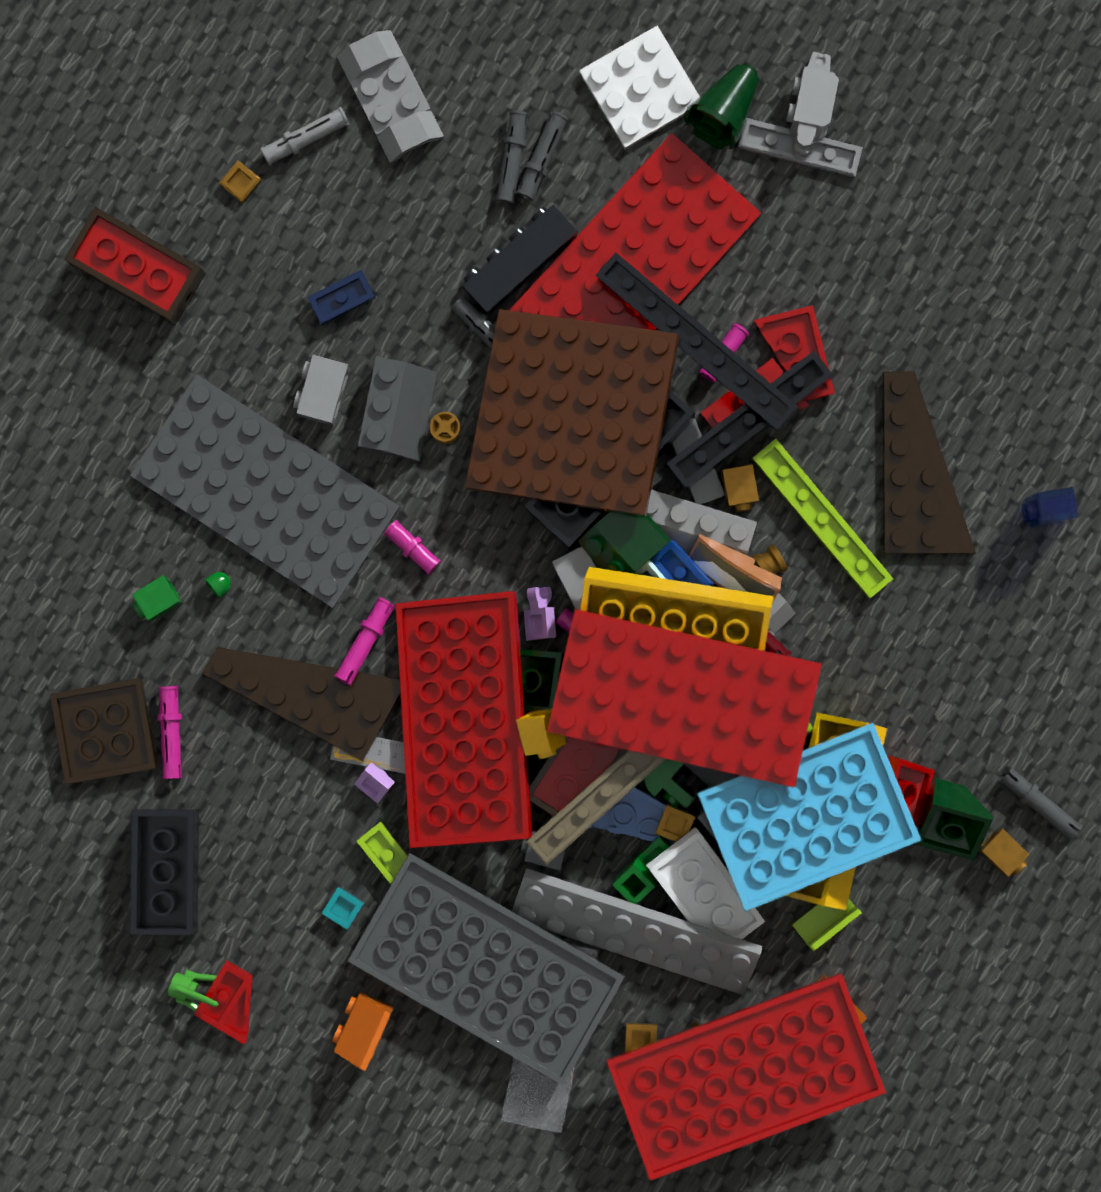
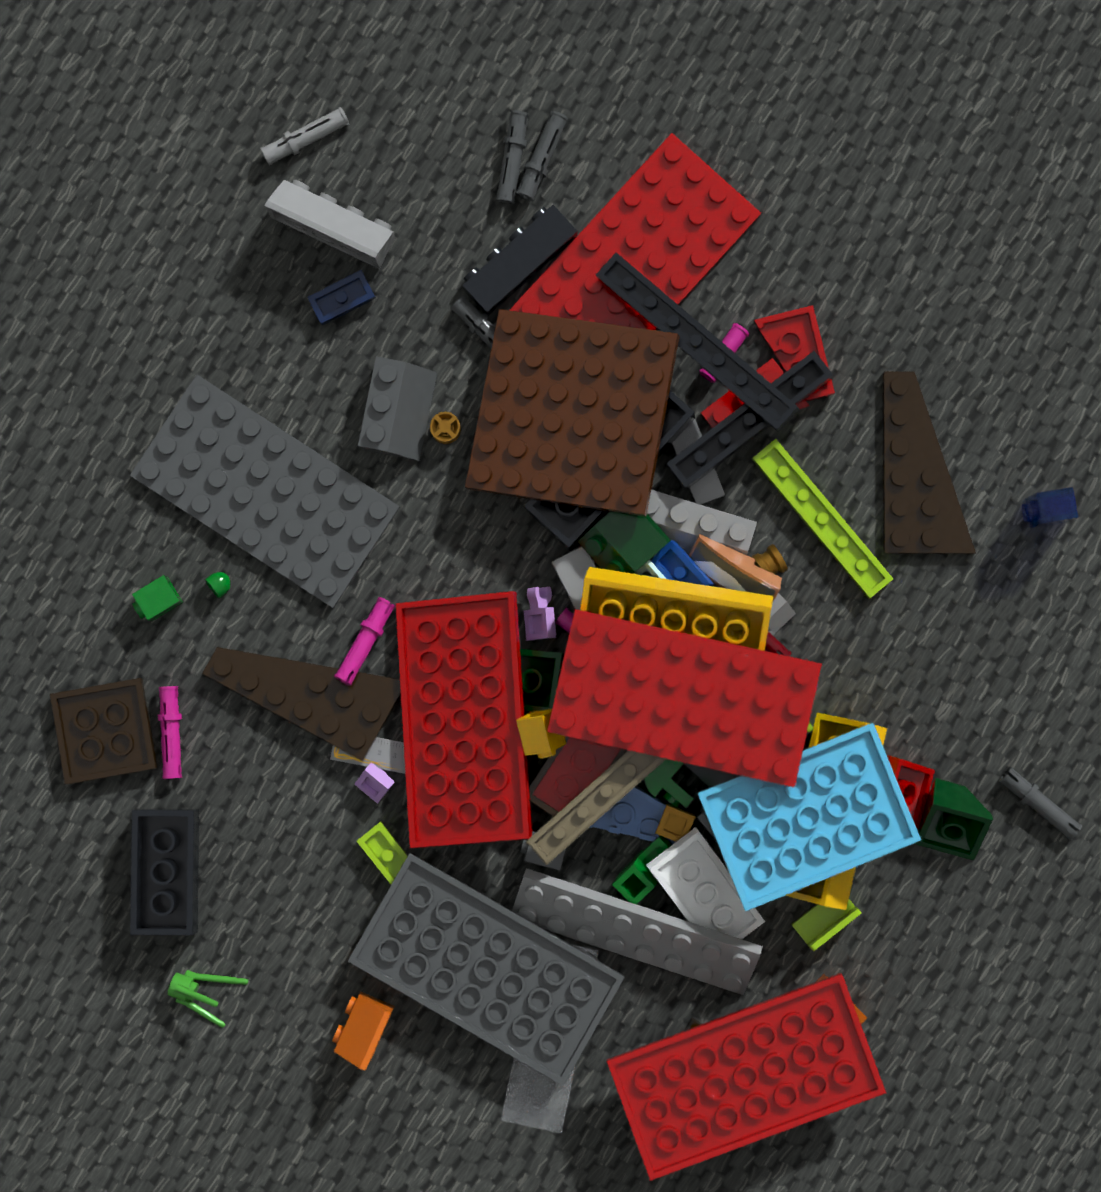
(135, 266): red brick -> none
(233, 993): red wing -> none
(240, 181): pearl gold tile -> none
(322, 390): light grey brick -> none
(331, 223): none -> light grey slope
(343, 908): teal plate -> none
(389, 94): light grey piece -> none
(412, 547): dark pink pin -> none
(639, 1035): pearl gold plate -> none
(640, 87): white plate -> none
(724, 107): dark green cone -> none
(740, 488): pearl gold brick -> none
(778, 143): light grey tile -> none
(813, 104): light grey hinge -> none
(1004, 853): pearl gold brick -> none

